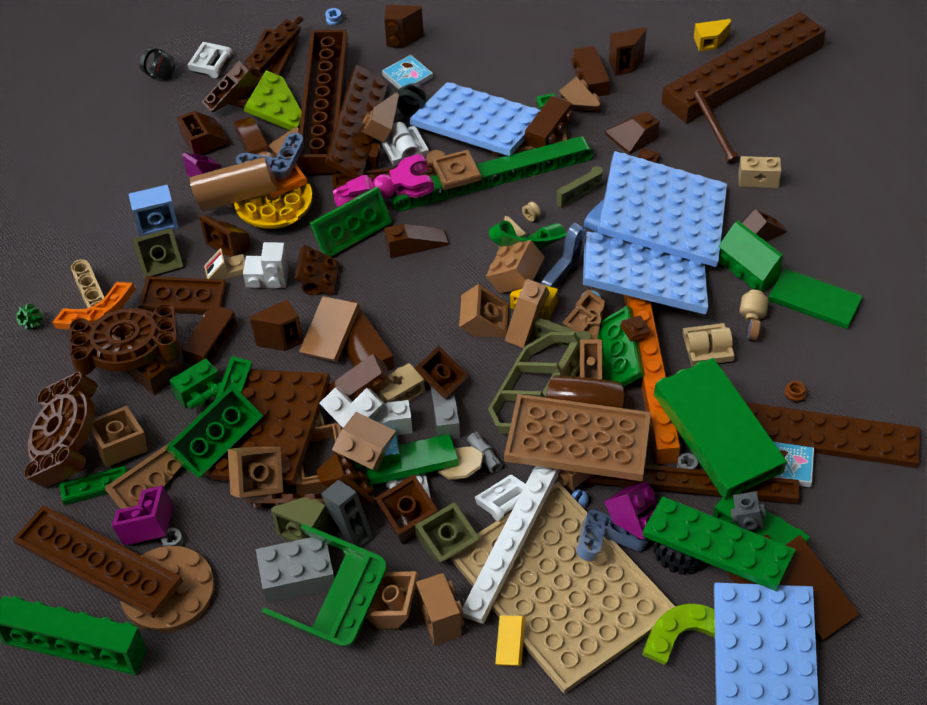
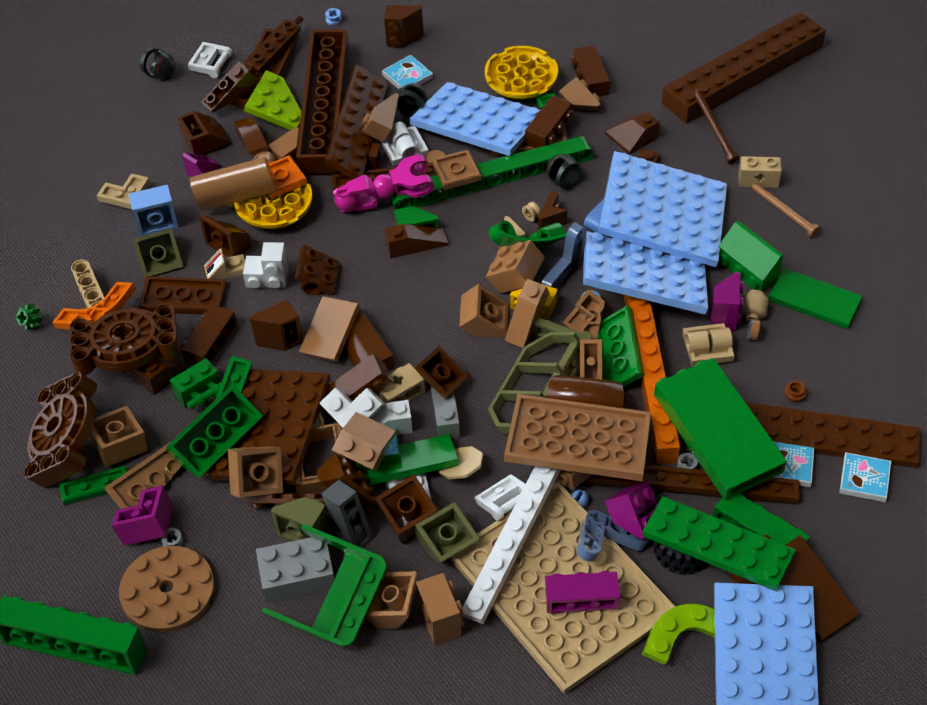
(98, 561): reddish brown plate -> none
(119, 195): none -> tan plate
(280, 165): sand blue beam -> none
(351, 222): green tile -> none
(415, 216): none -> green slope
(489, 458): light grey pin -> none
(510, 640): yellow tile -> none
(521, 72): none -> yellow brick
(552, 212): none -> reddish brown slope
(563, 170): none -> pearl dark grey helmet
(580, 187): olive plate -> none
(582, 592): none -> magenta brick
(627, 50): reddish brown slope -> none
(635, 328): reddish brown plate -> none
(711, 34): yellow slope -> none
(727, 302): none -> magenta slope
(748, 511): dark grey brick -> none
(764, 225): reddish brown slope -> none
(813, 230): none -> medium nougat bar
(865, 477): none -> tile

